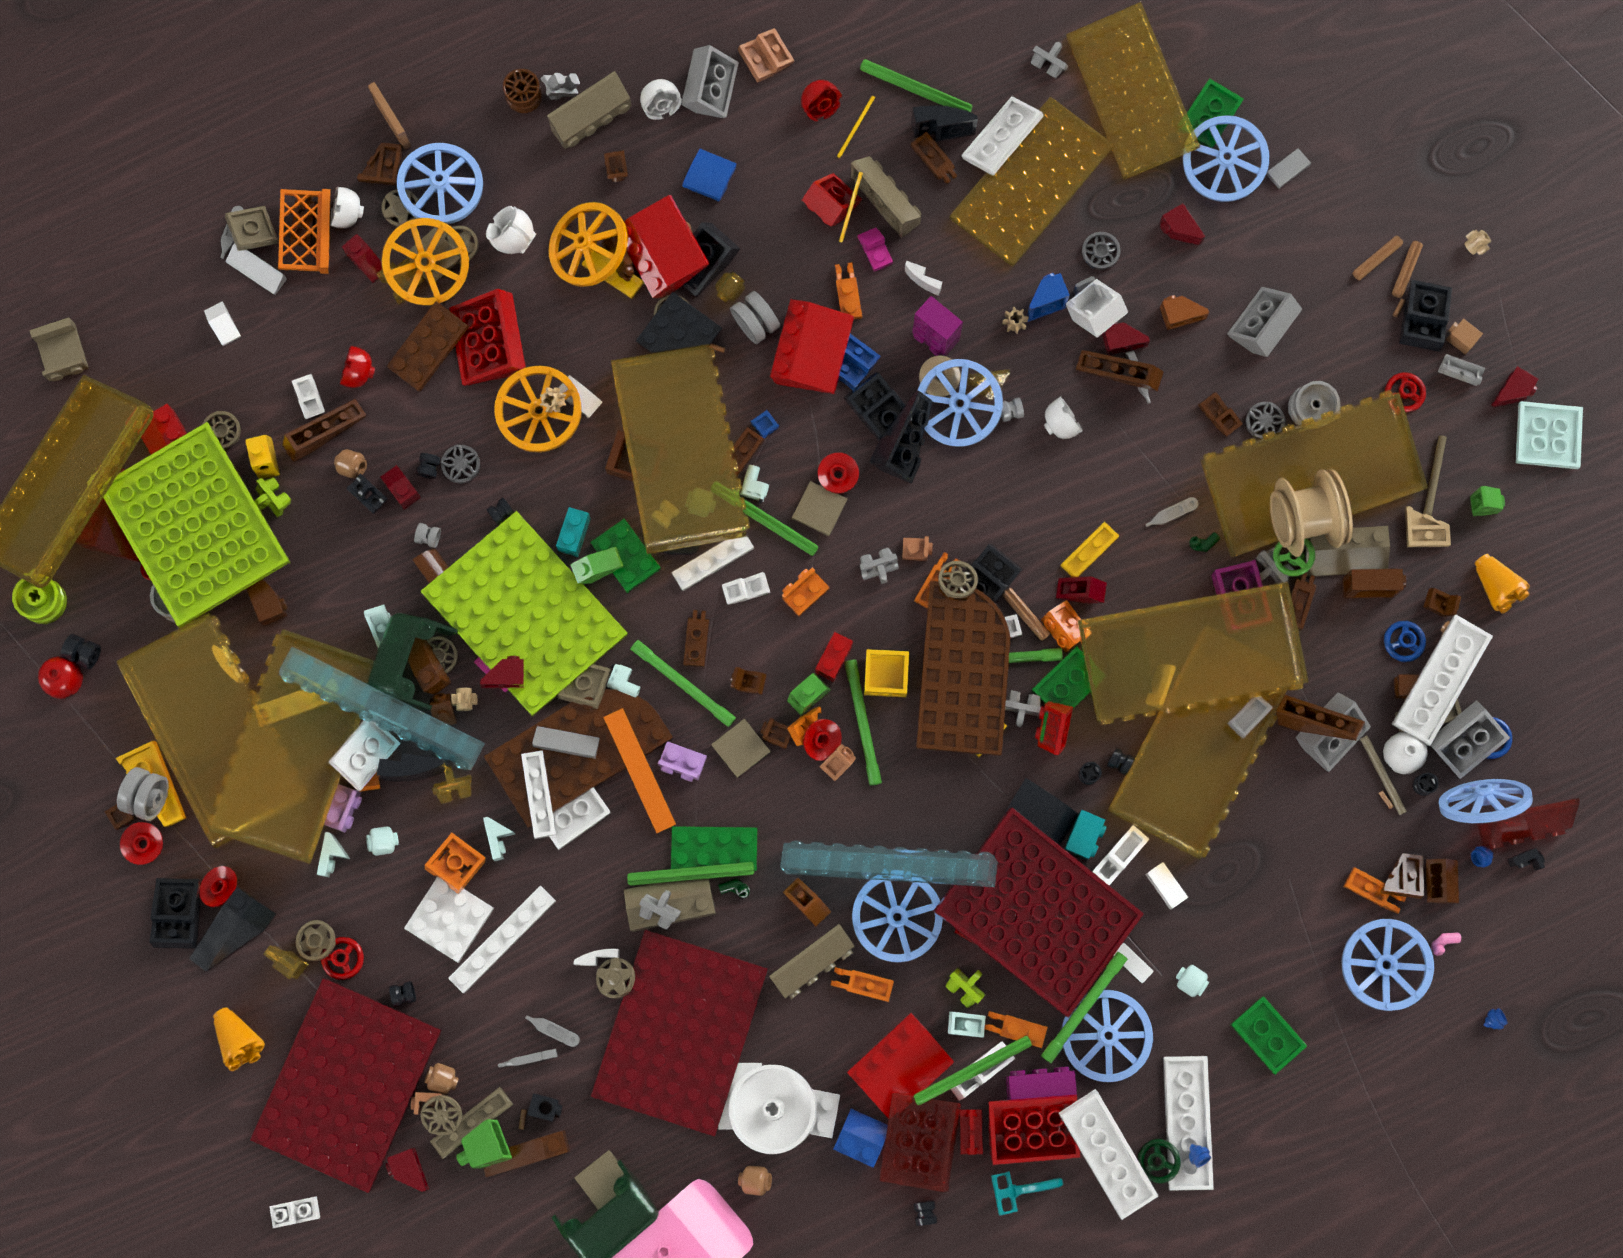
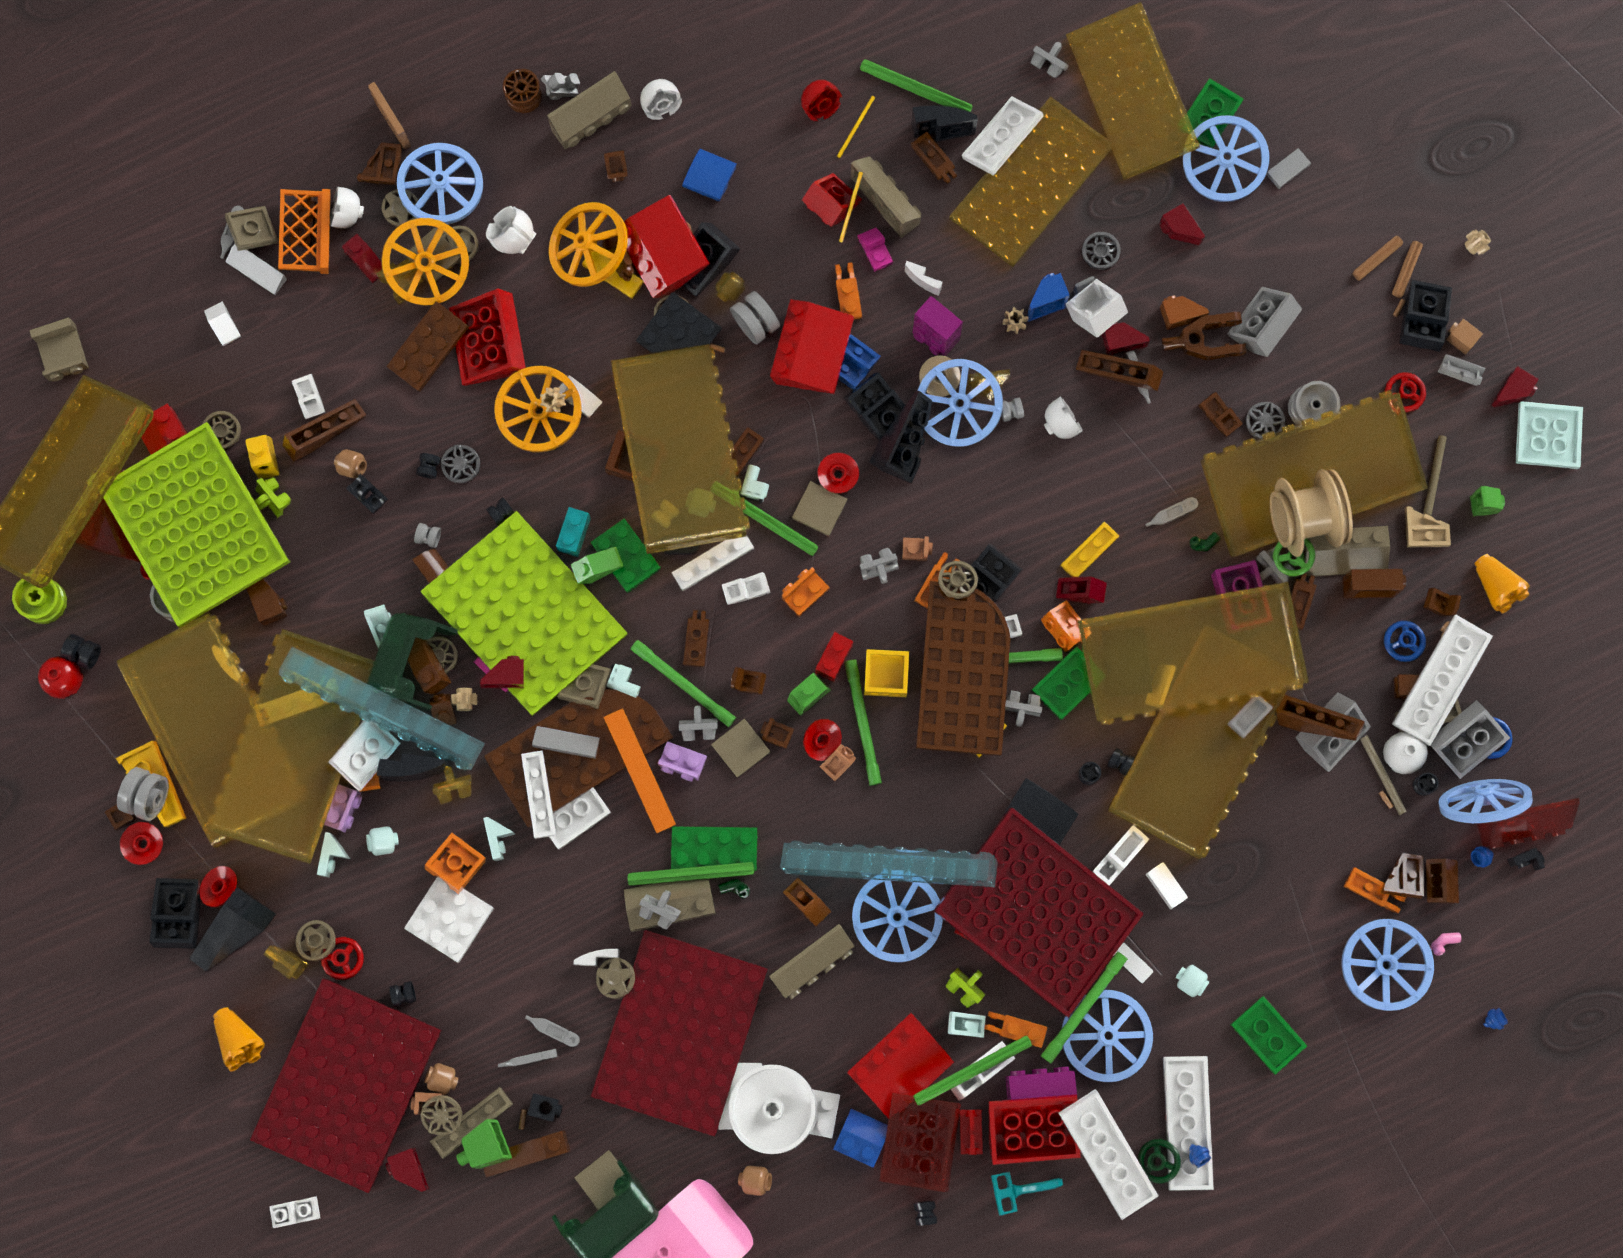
(357, 368): red cylinder -> none
(400, 487): dark red slope -> none
(502, 939): white plate -> none
(689, 726): none -> light grey hips
(710, 82): light grey slope -> none
(764, 424): blue tile -> none
(765, 55): nougat slope -> none
(800, 726): orange slope -> none
(865, 984): orange hinge -> none
(1026, 614): medium nougat axle -> none
(1054, 727): red slope -> none
(1084, 835): teal brick -> none
(1200, 350): none -> reddish brown piece

